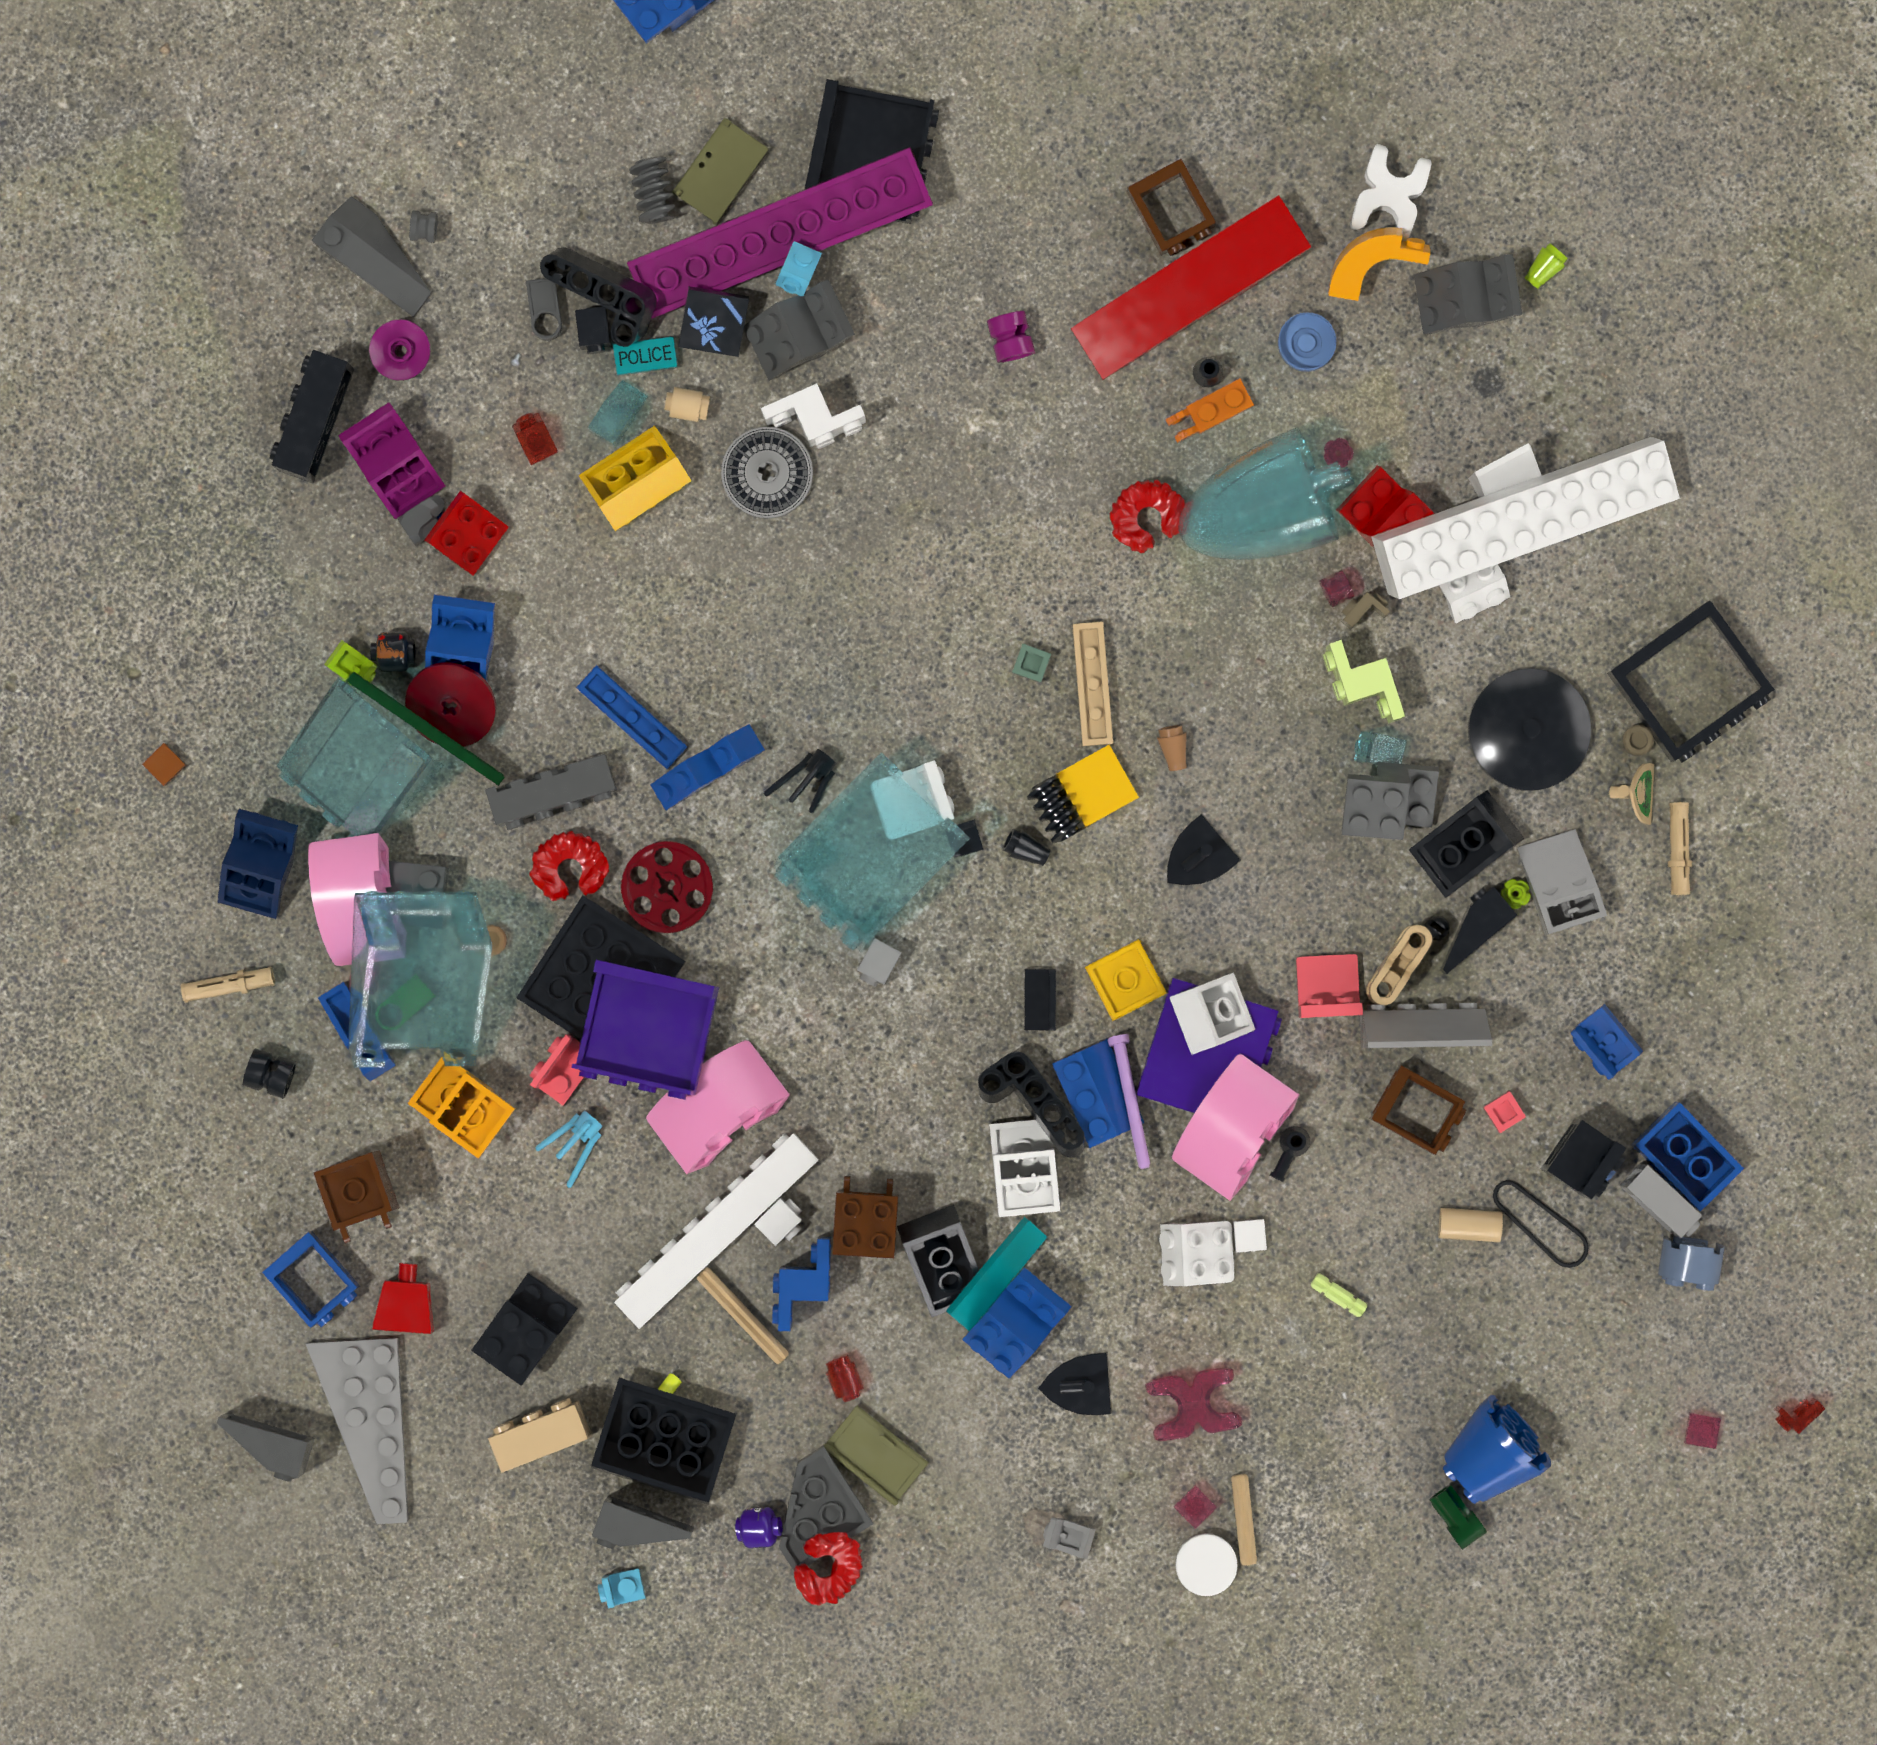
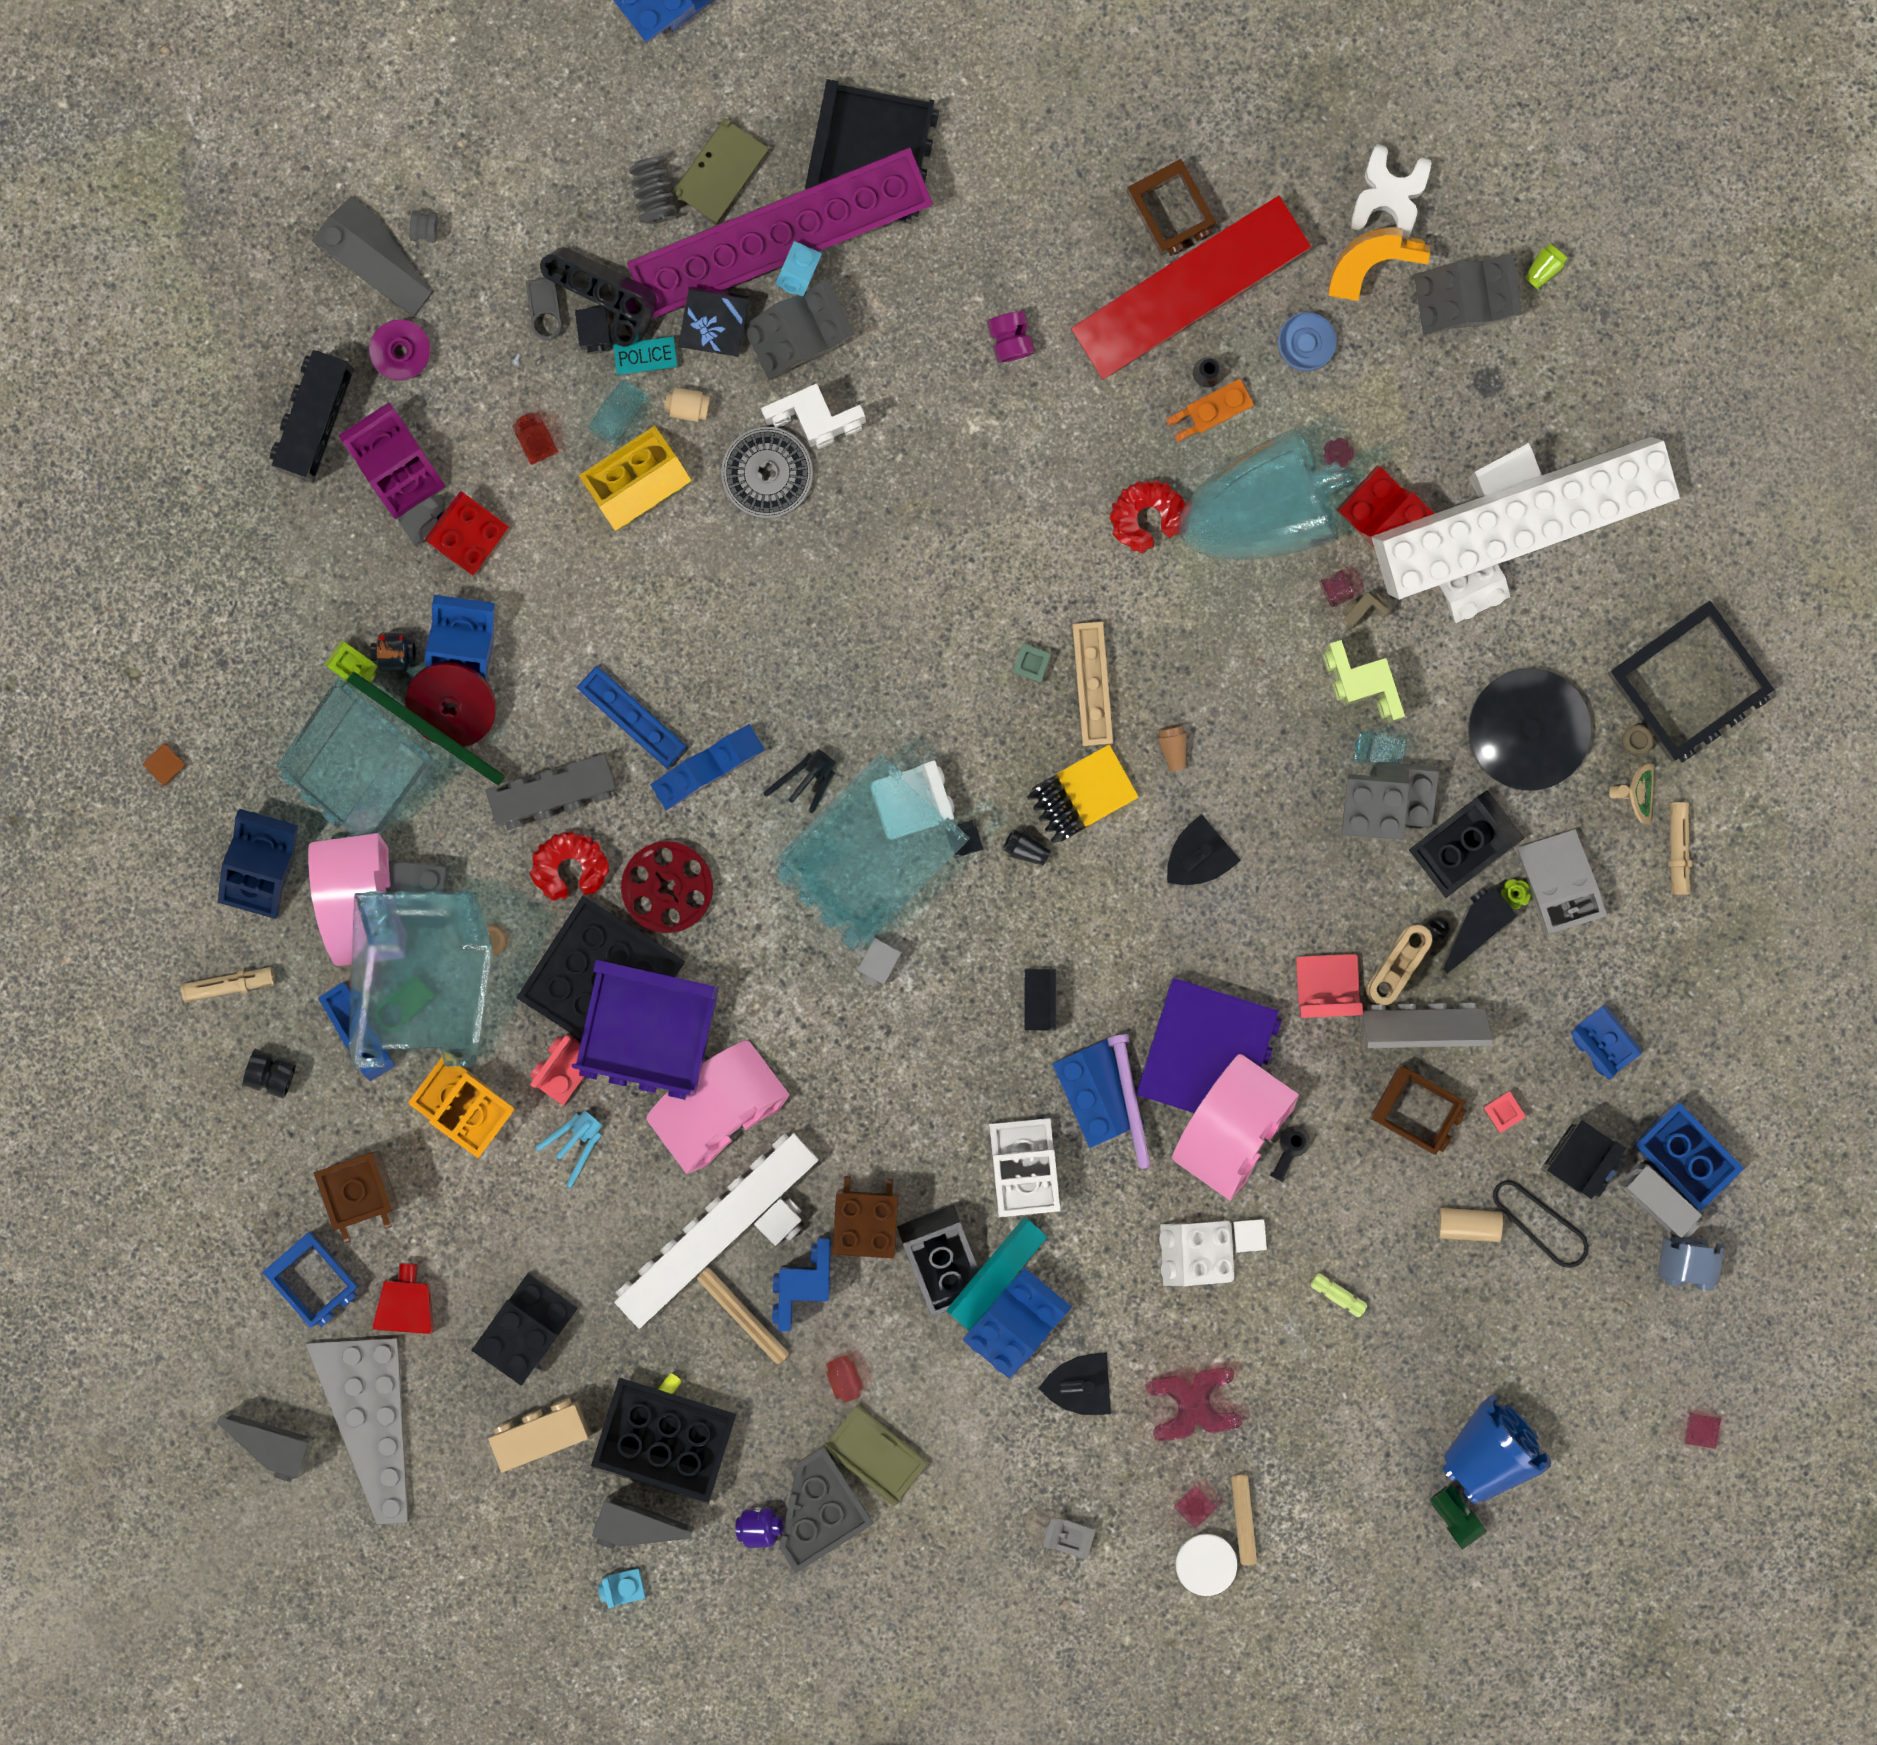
(844, 1571): red piece -> none
(1037, 1106): black beam -> none
(1125, 980): yellow tile -> none
(1212, 1013): white slope -> none
(1804, 1412): clear red bracket -> none

